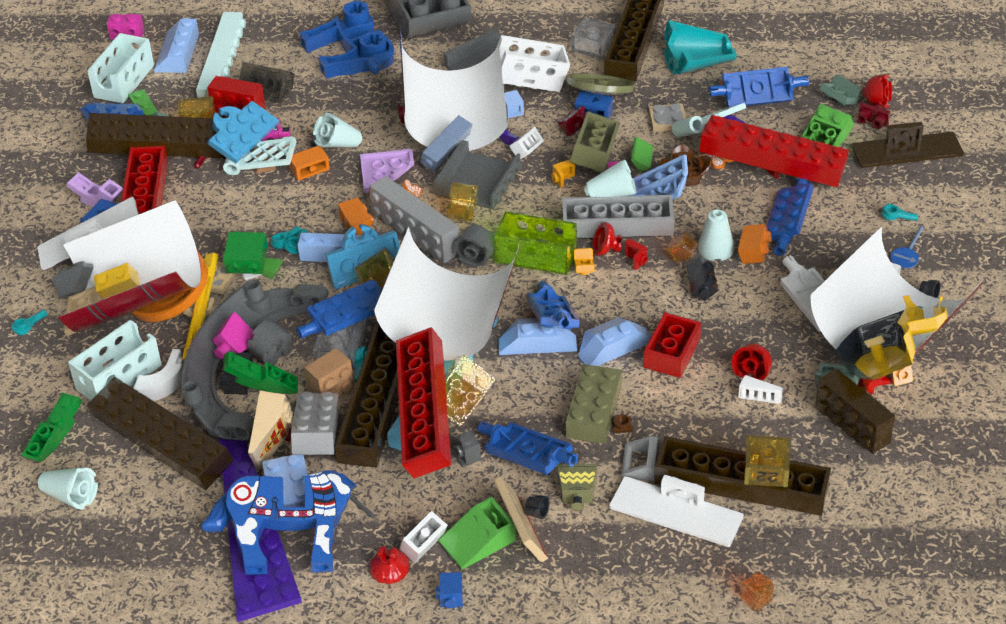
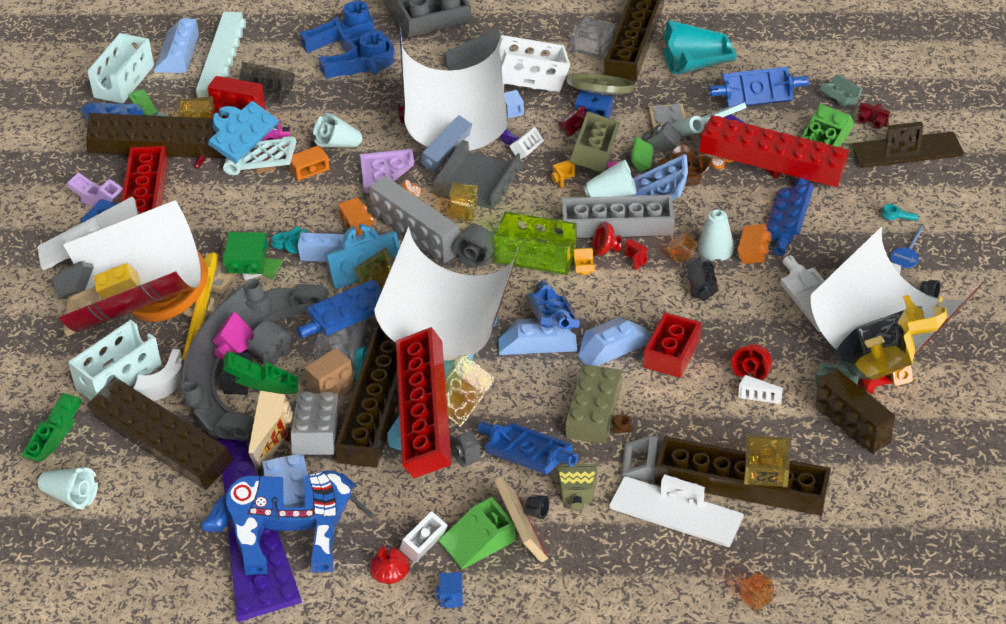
(23, 326): teal plate -> none
(126, 24): dark pink brick -> none
(662, 137): none -> dark grey slope
(878, 90): red cylinder -> none

